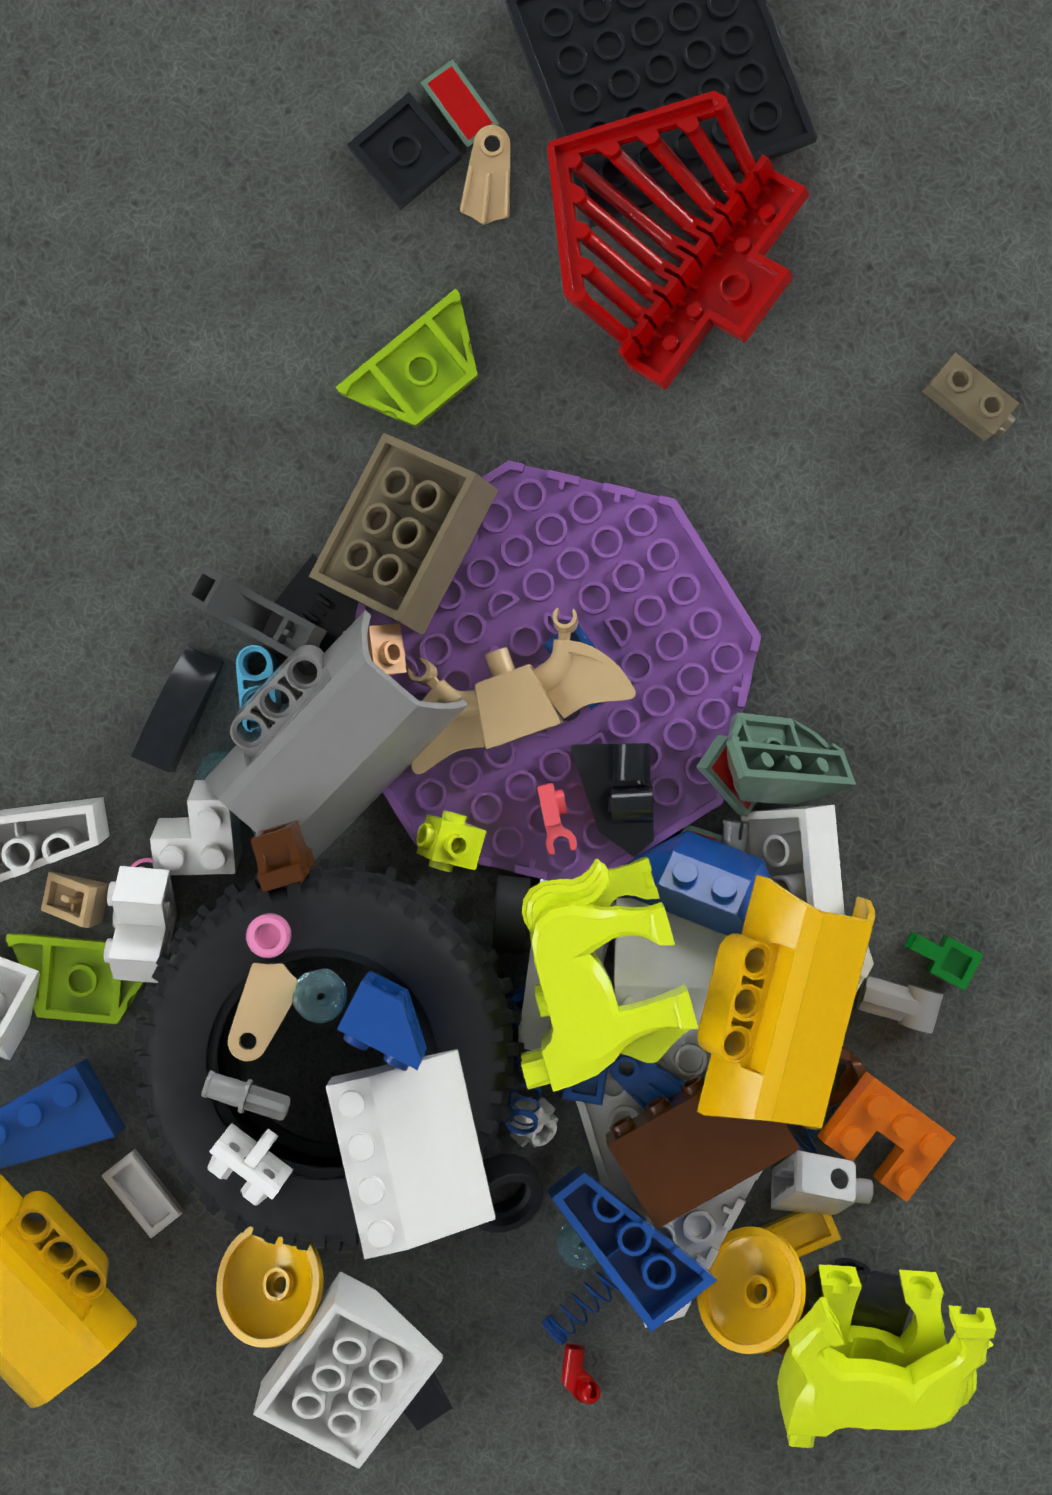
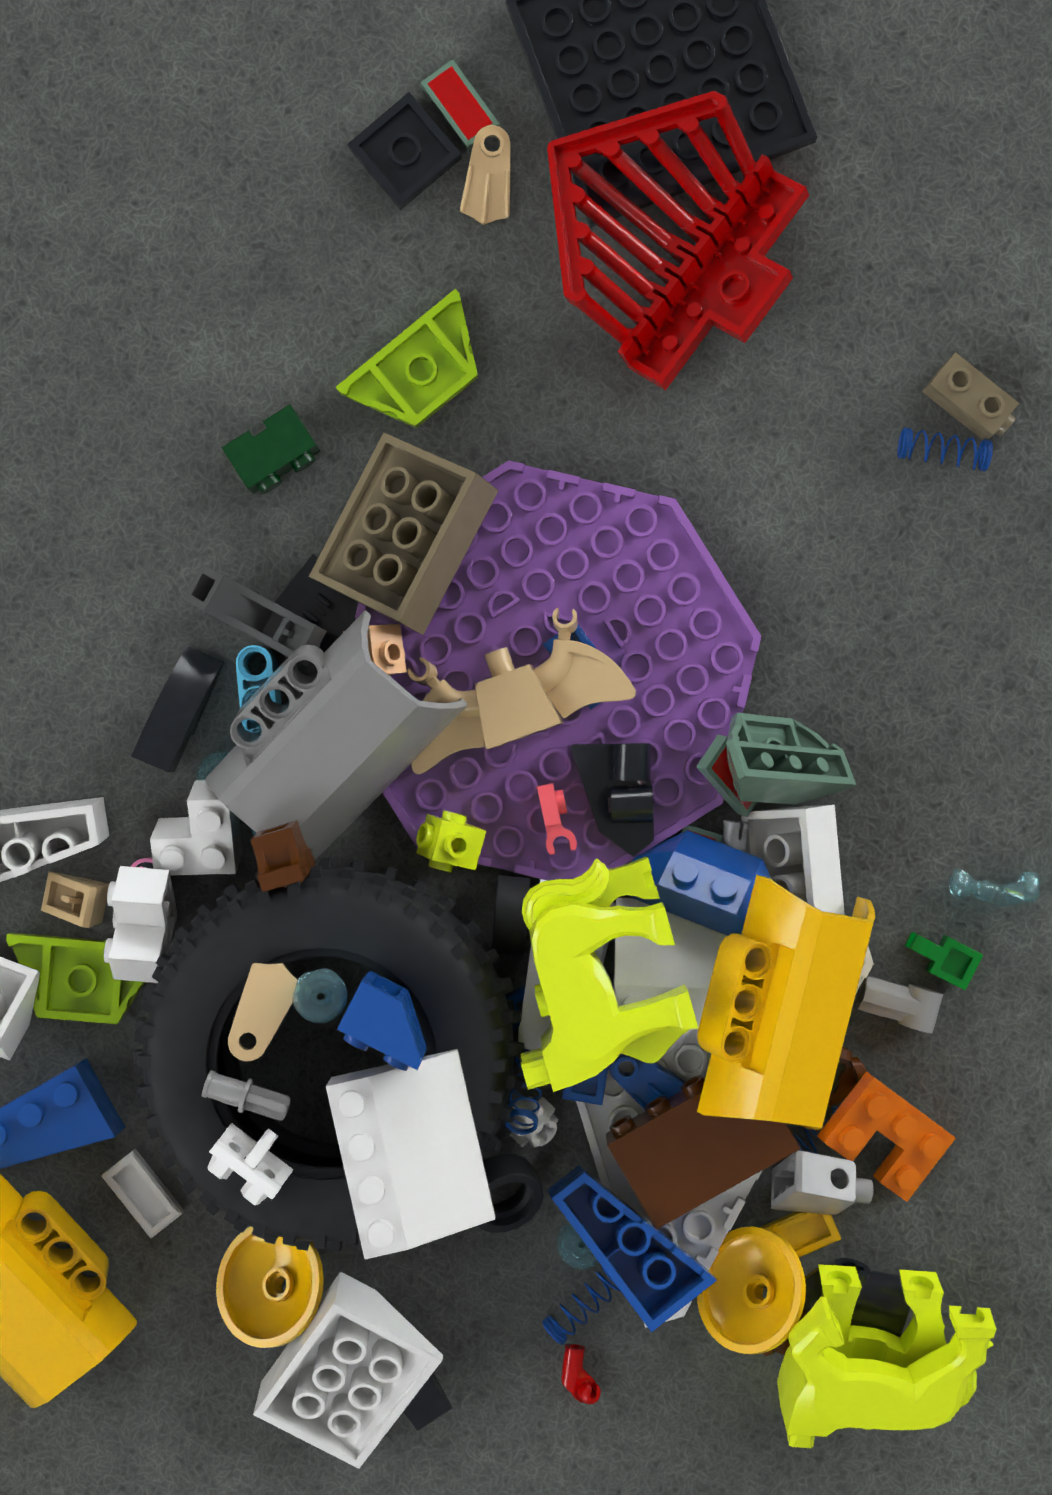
(268, 935): bright pink tile -> none
(273, 452): none -> dark green brick
(985, 448): none -> blue piece
(1023, 891): none -> clear light blue arm

